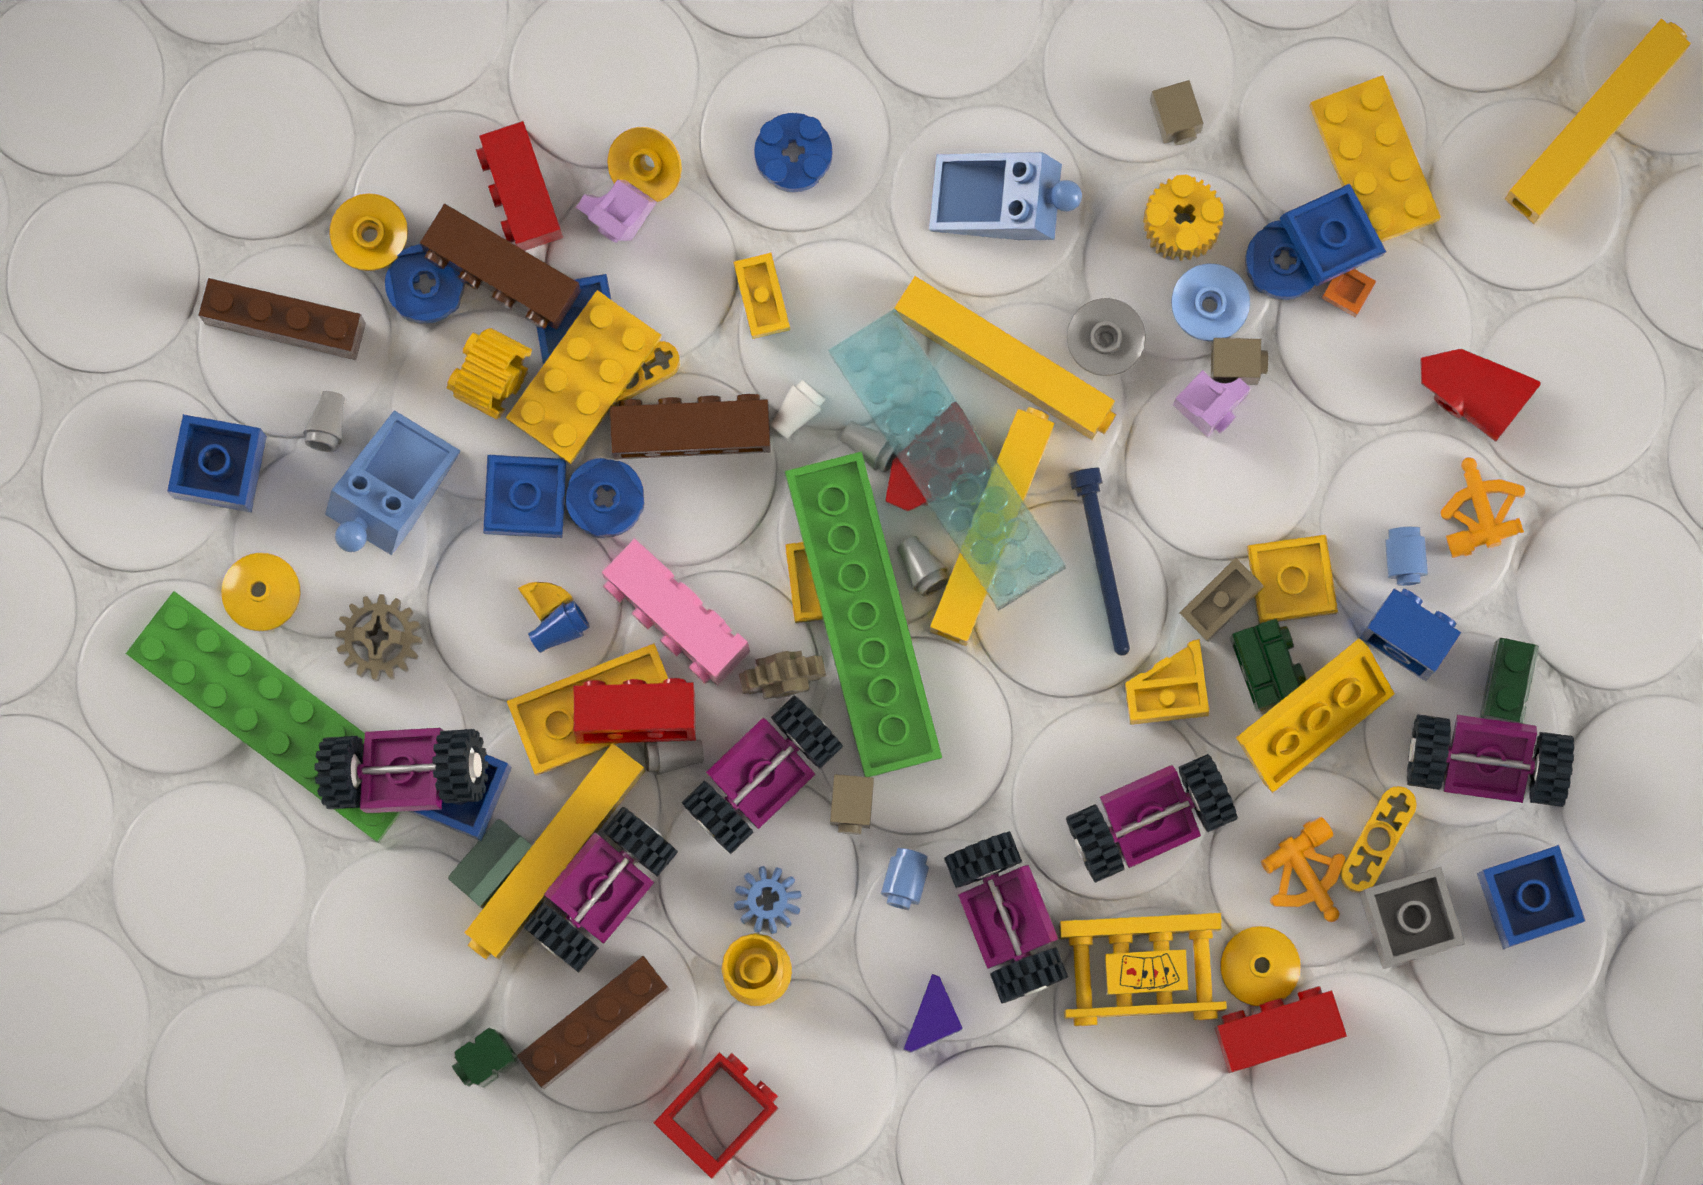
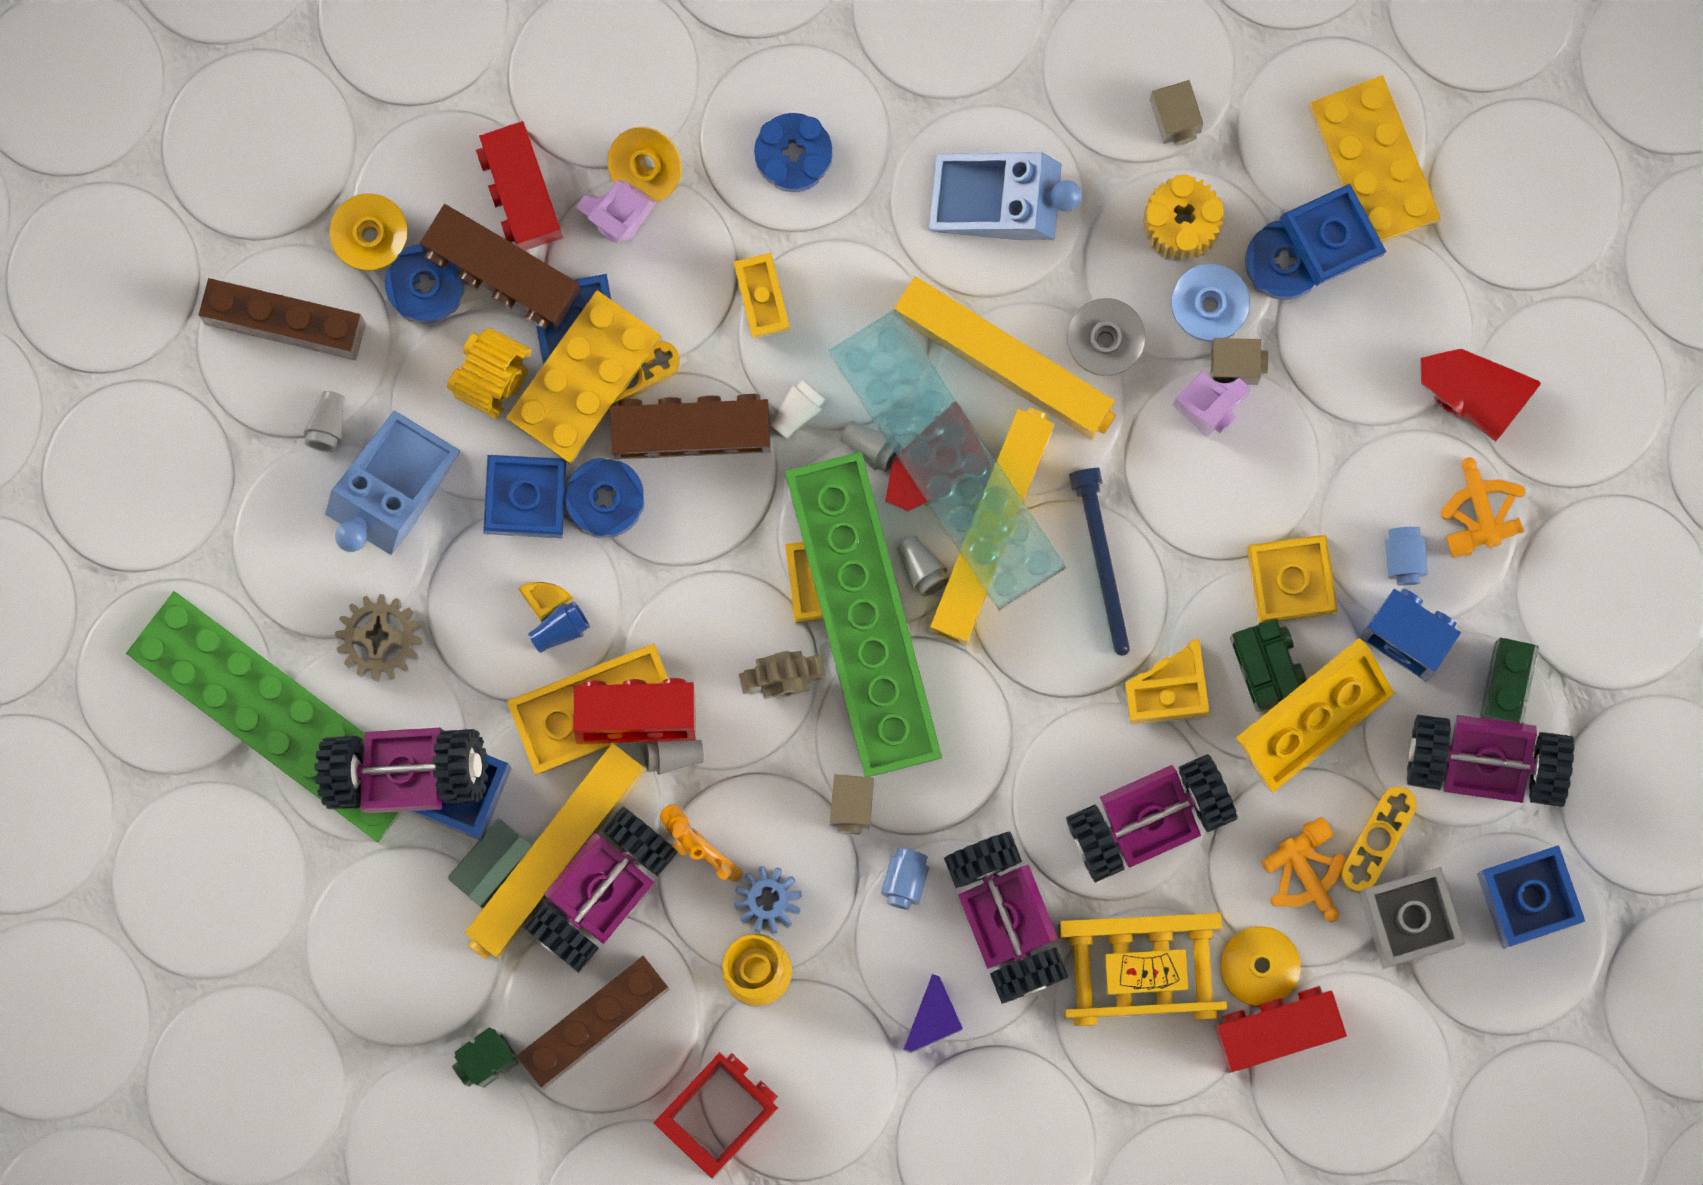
(217, 463): blue brick -> none
(274, 606): yellow dish -> none
(675, 613): bright pink wedge -> none
(695, 844): none -> light orange piece
(761, 773): plate -> none
(1221, 599): dark tan plate -> none
(1349, 291): orange plate -> none
(1598, 120): yellow brick -> none

